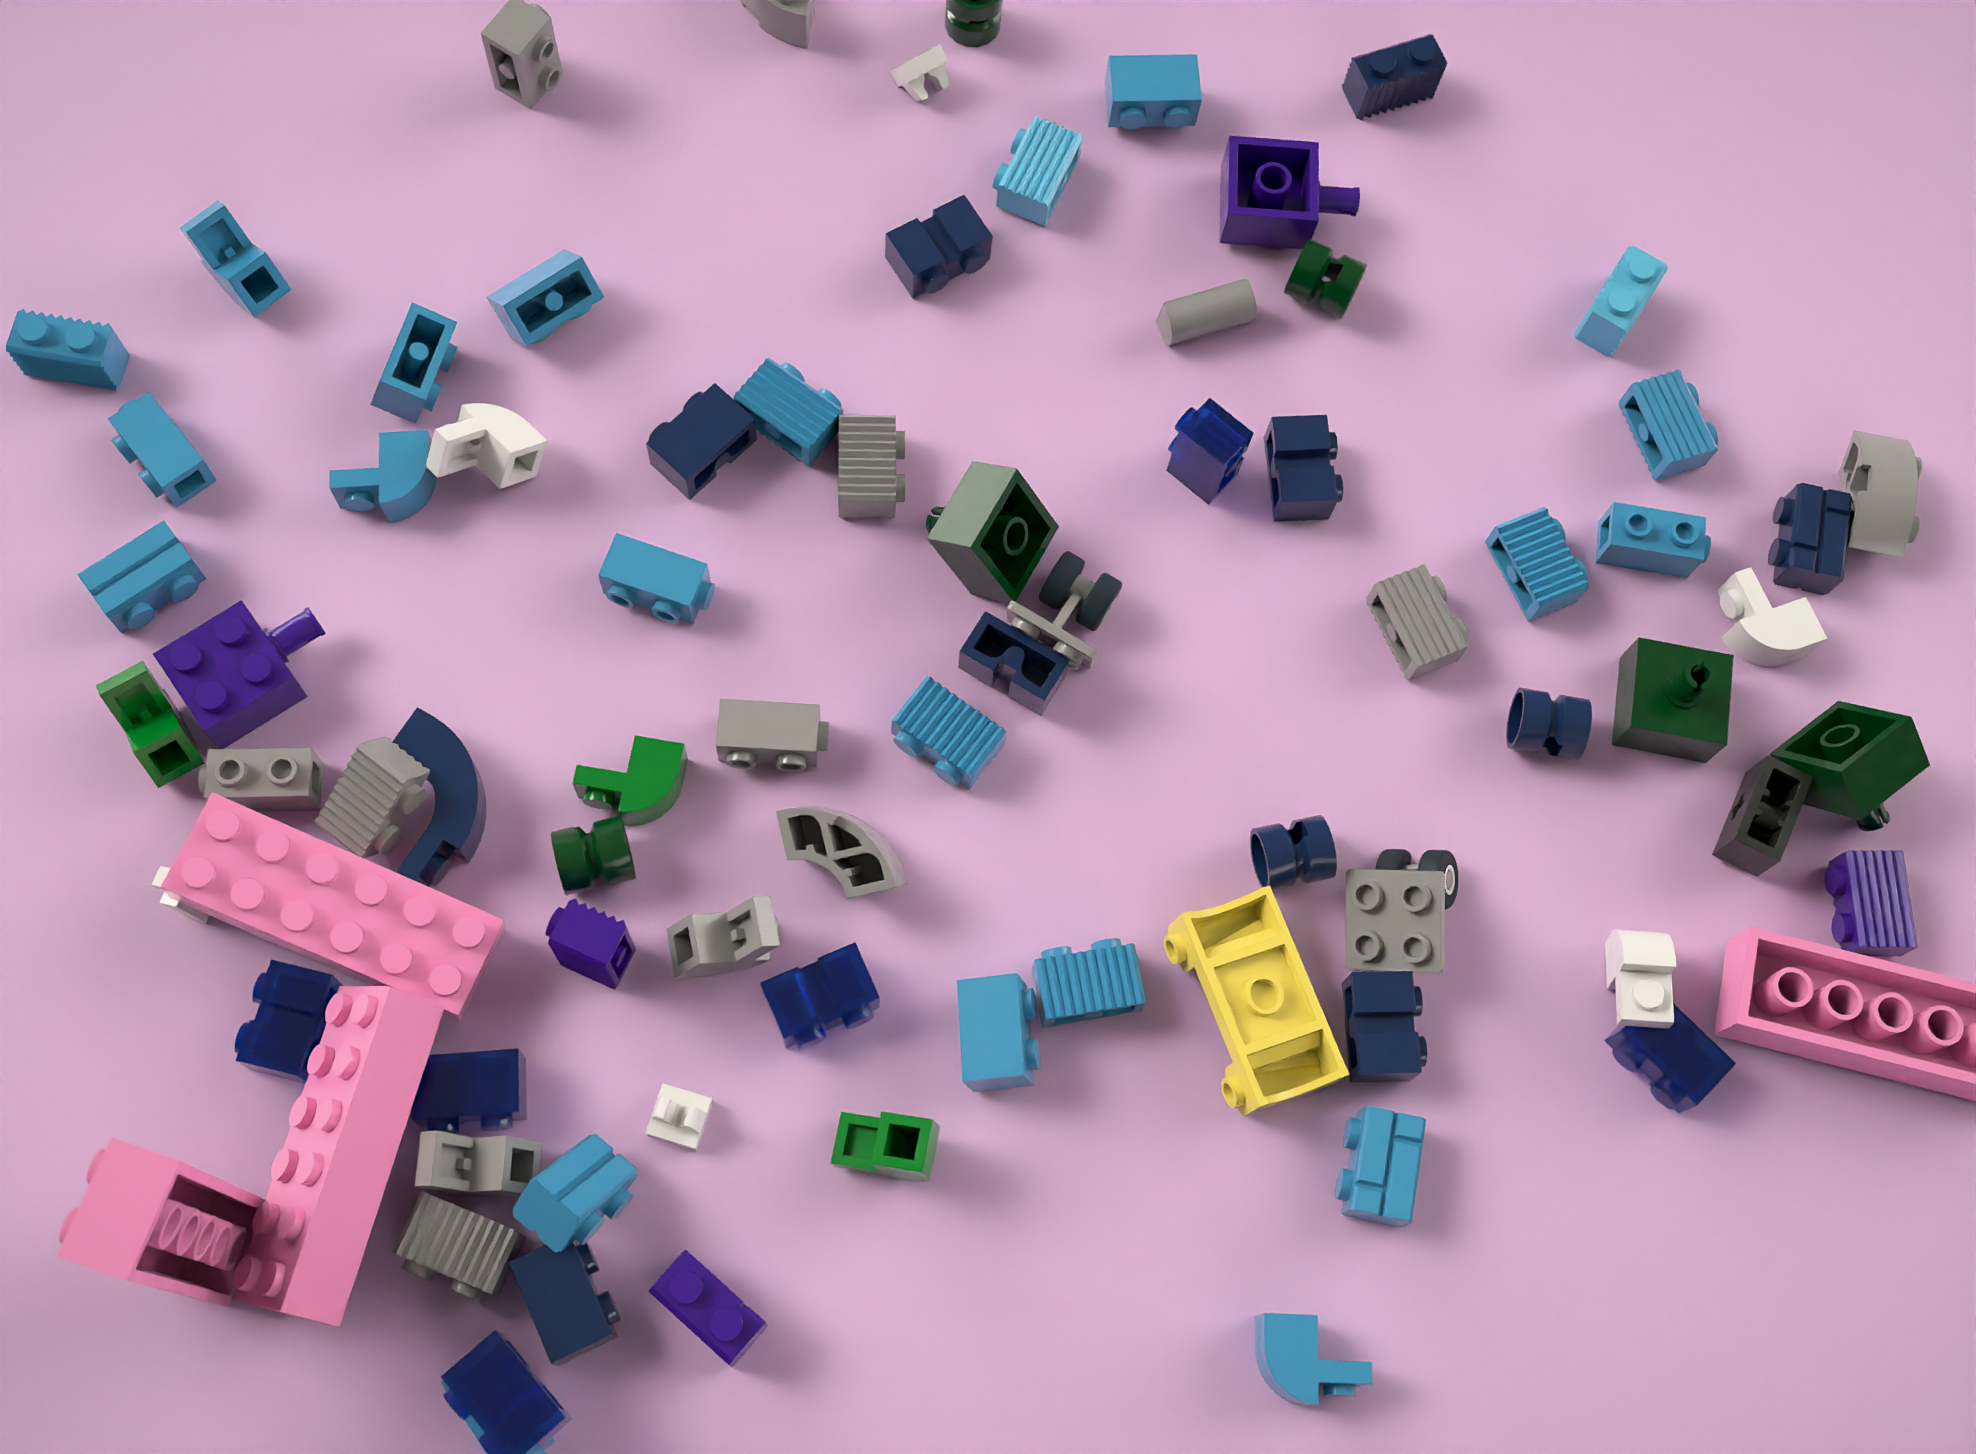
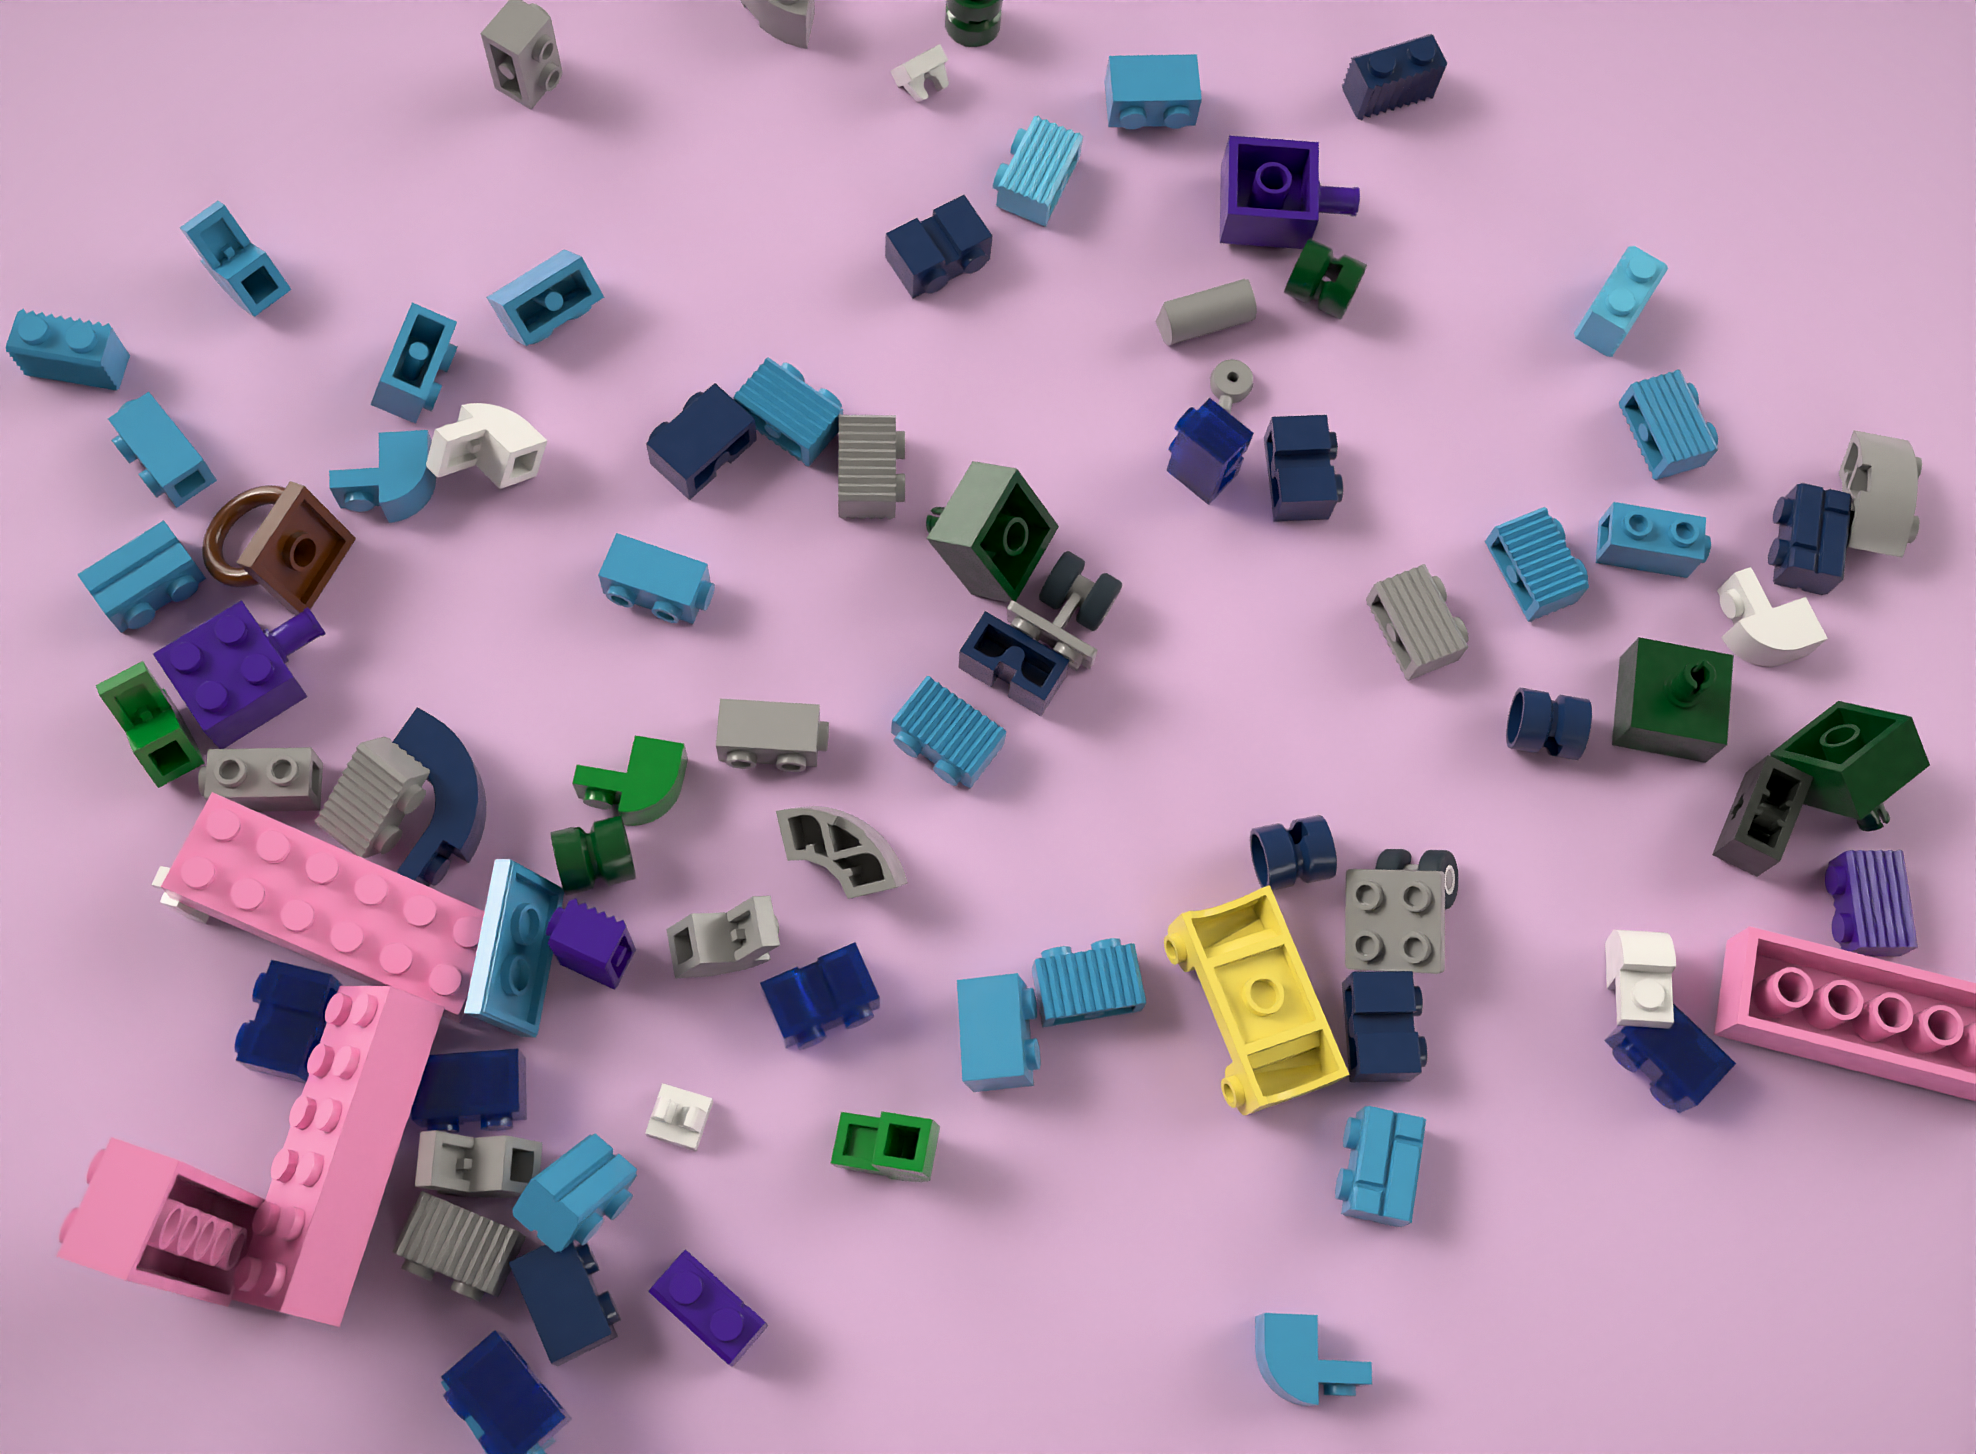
(291, 550): none -> reddish brown tile
(513, 950): none -> dark azure tile
(1228, 391): none -> light grey piece

